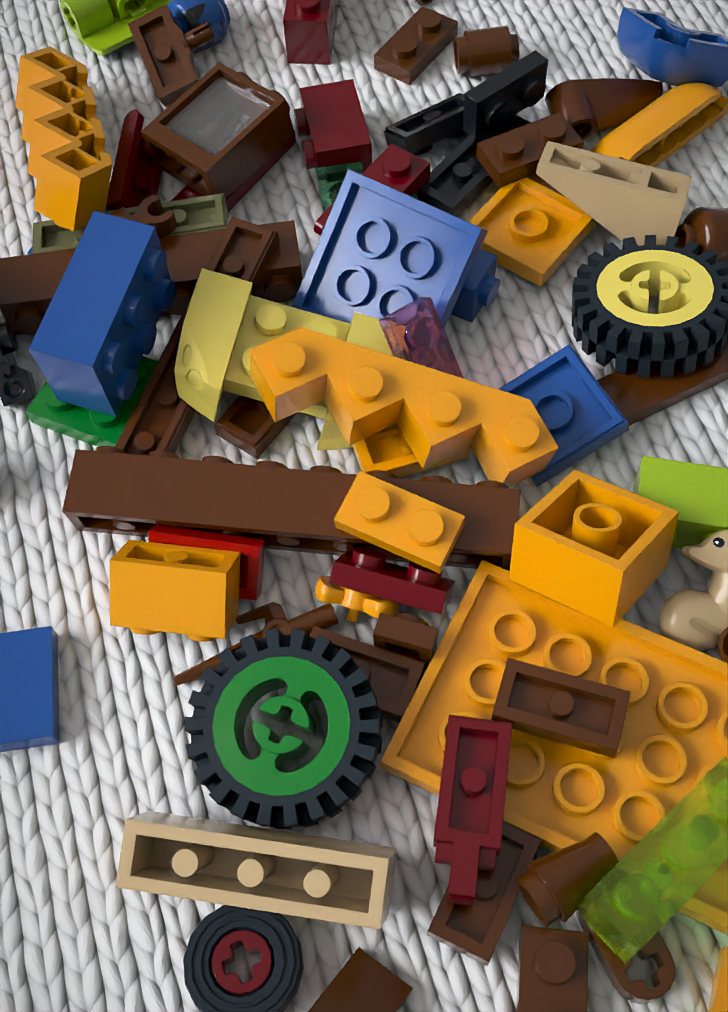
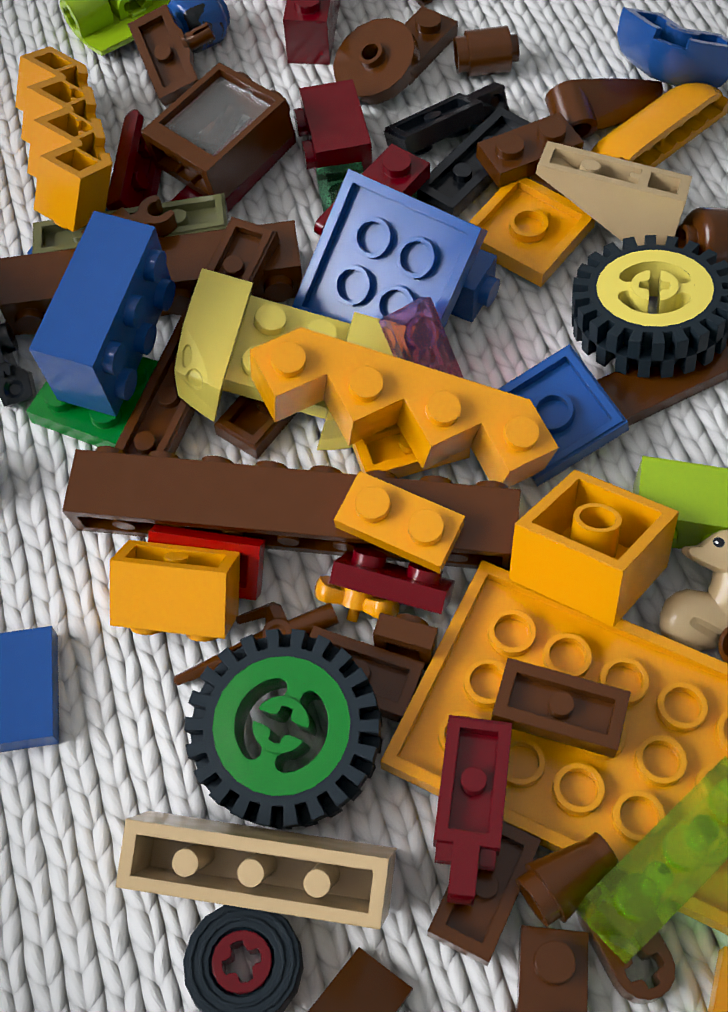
(377, 59): none -> reddish brown plate
(504, 95): black plate -> none

